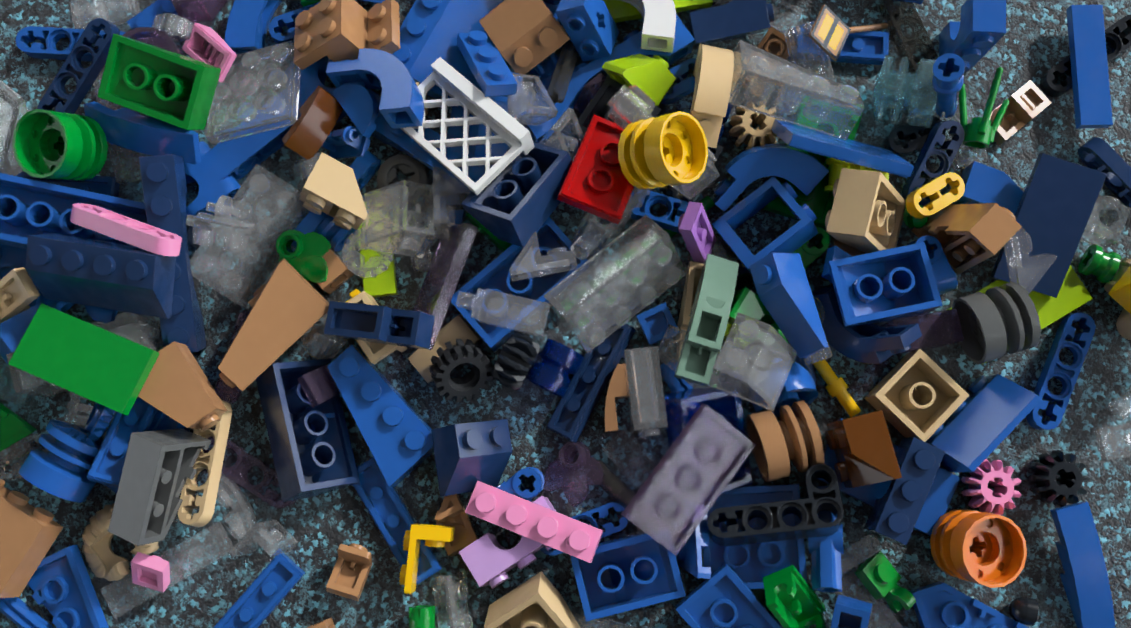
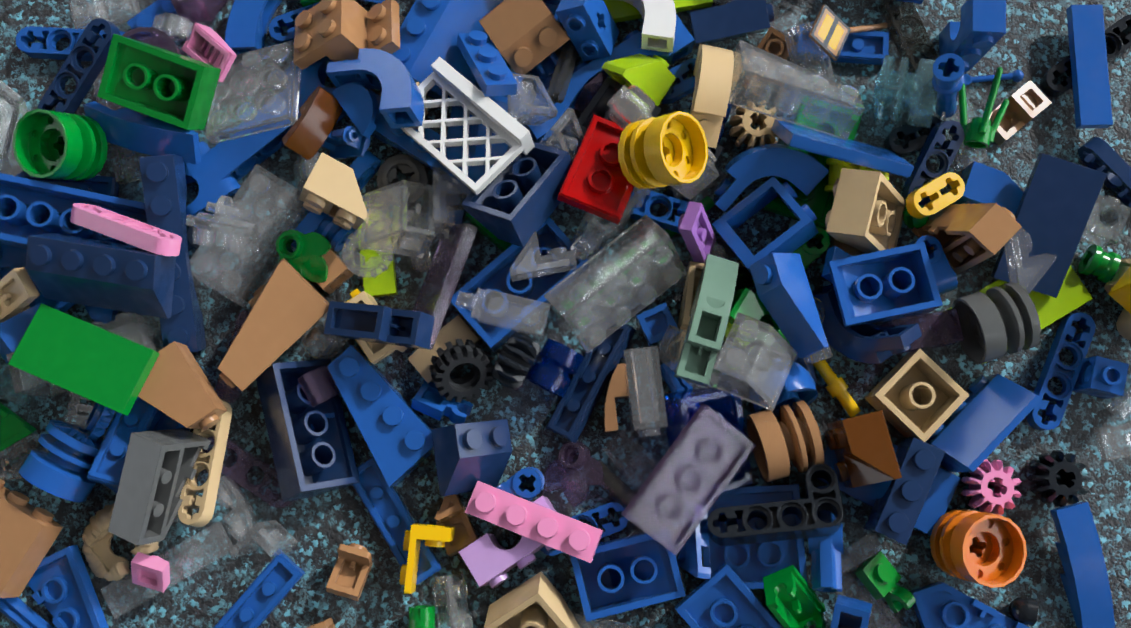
(431, 403): none -> blue plate
(1016, 76): none -> blue hinge
(1102, 378): none -> blue brick

